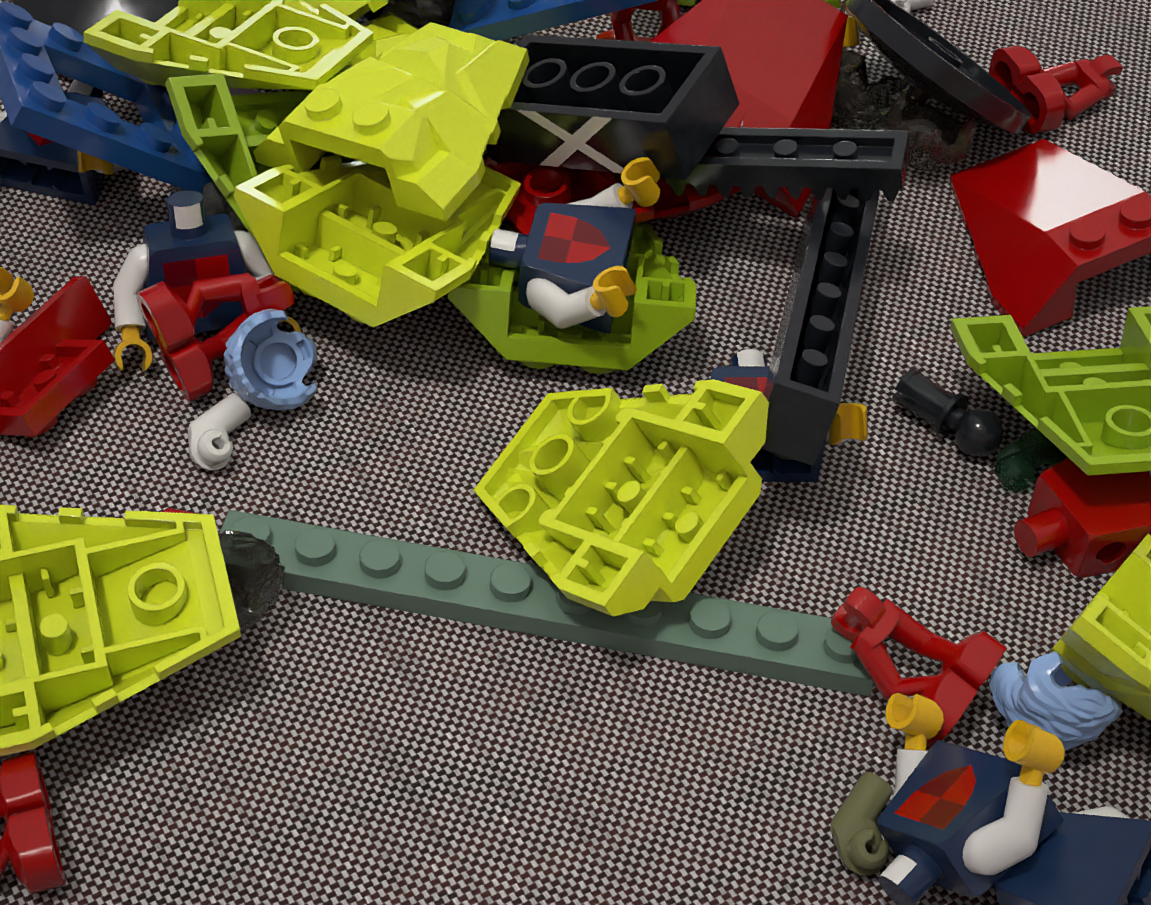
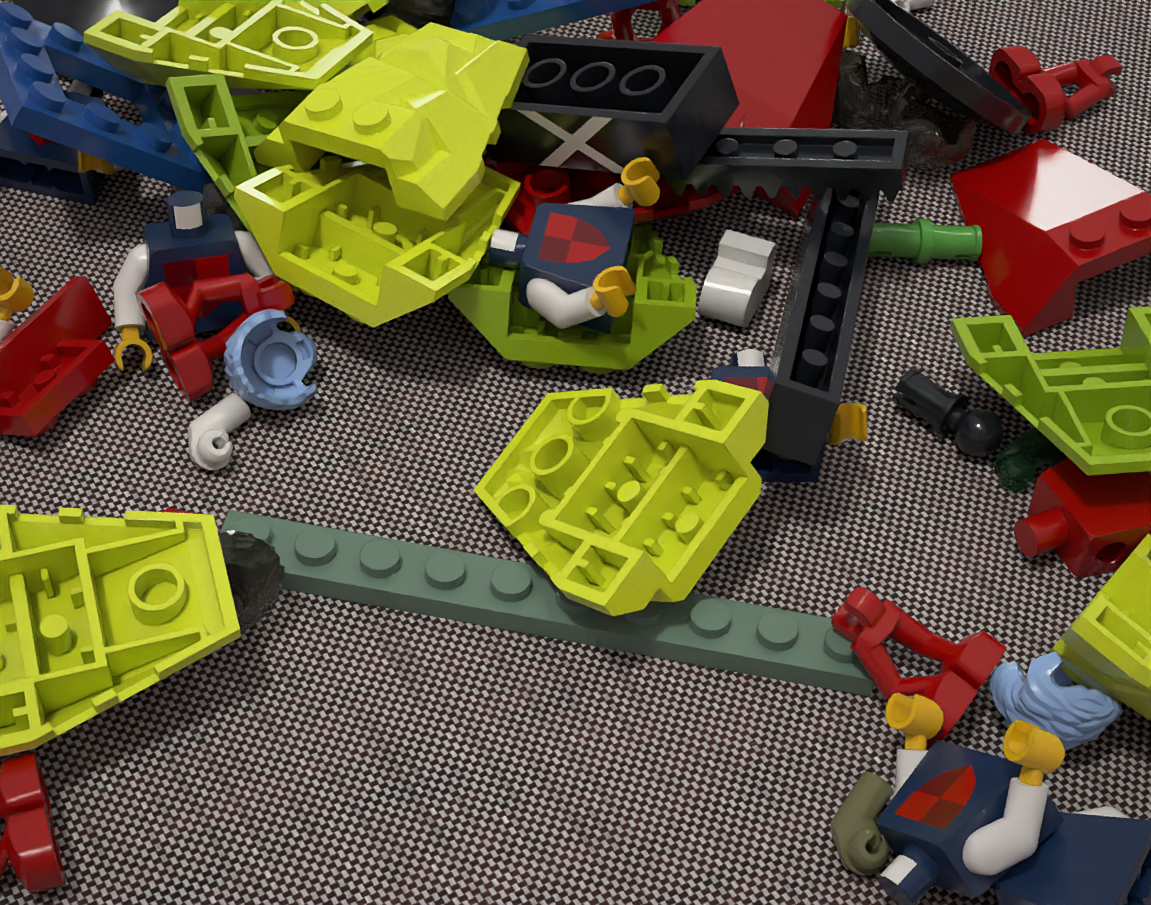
(737, 278): none -> white leg
(925, 241): none -> bright green pin

